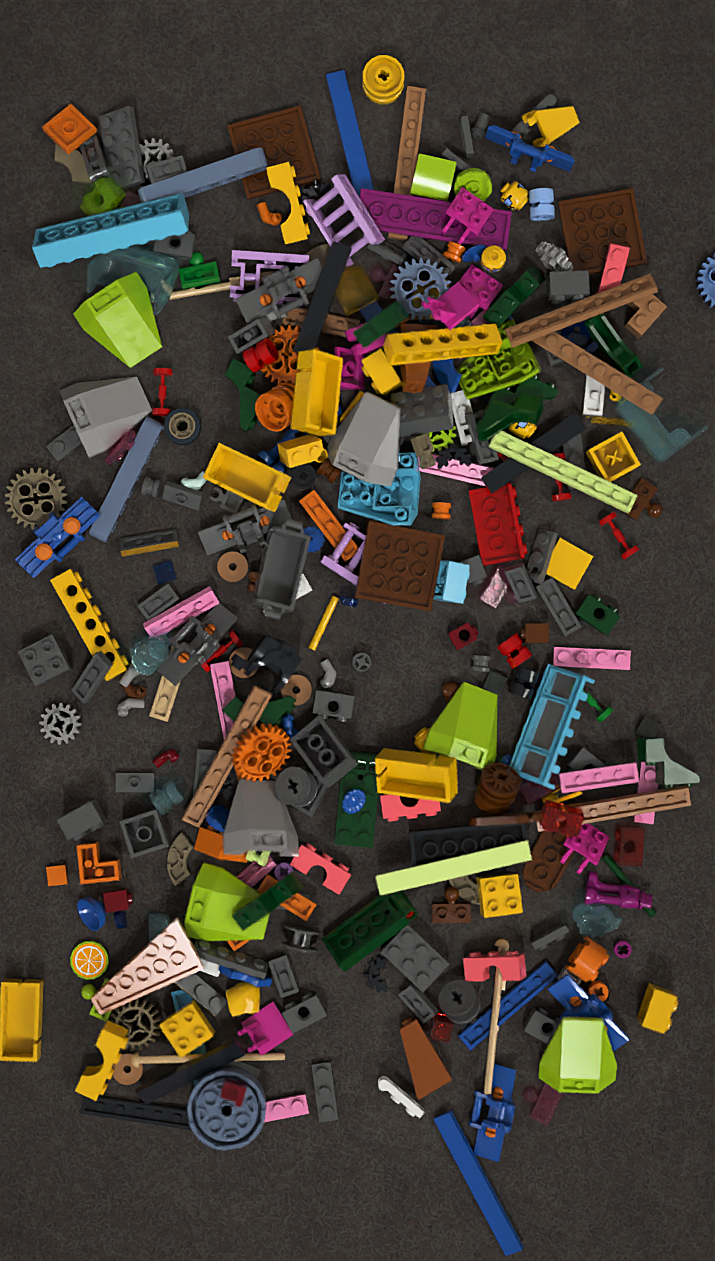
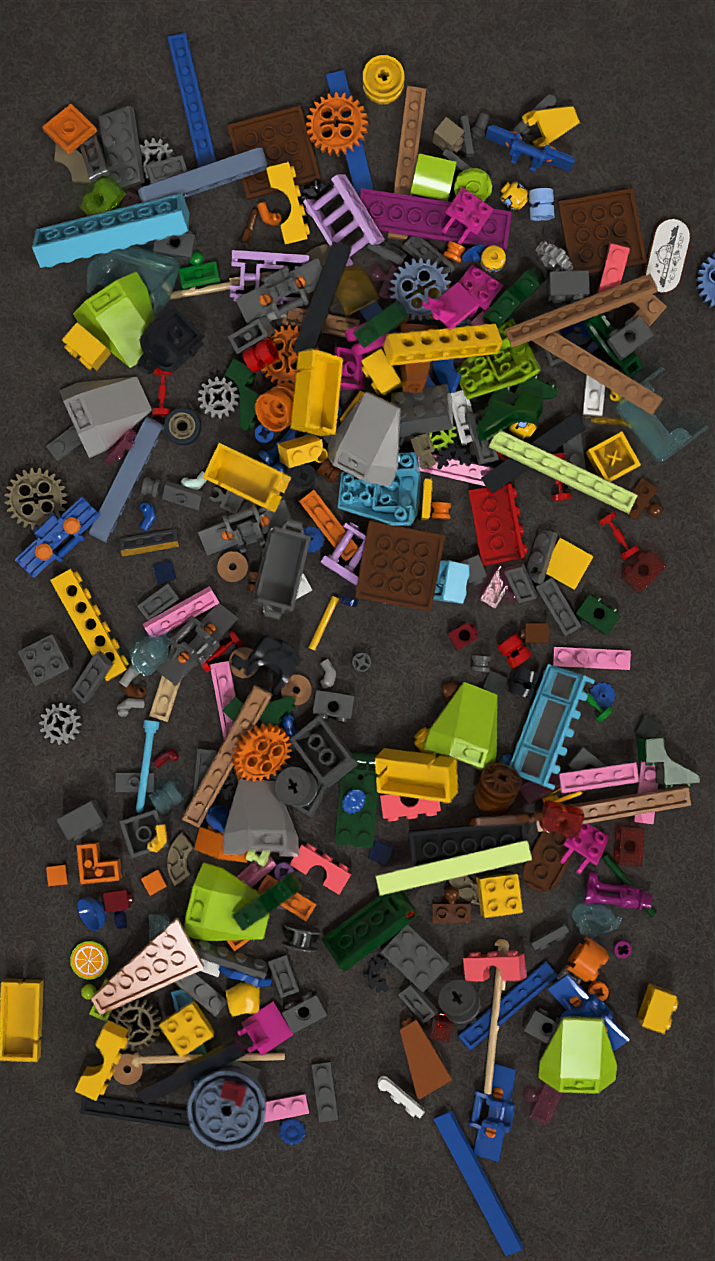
(86, 346): none -> yellow brick
(149, 515): none -> blue arm
(150, 729): none -> medium azure piece
(154, 882): none -> orange tile
(160, 840): none -> yellow arm
(168, 342): none -> black animal
(192, 99): none -> blue tile
(224, 390): none -> light grey gear
(250, 225): none -> reddish brown piece
(264, 437): none -> blue wheel
(291, 1131): none -> blue piece
(337, 107): none -> orange gear
(380, 853): none -> clear blue tile
(426, 499): none -> yellow tile
(448, 136): none -> dark tan brick
(603, 694): none -> blue piece
(622, 347): none -> dark grey brick
(653, 565): none -> clear red brick
(668, 254): none -> white tile

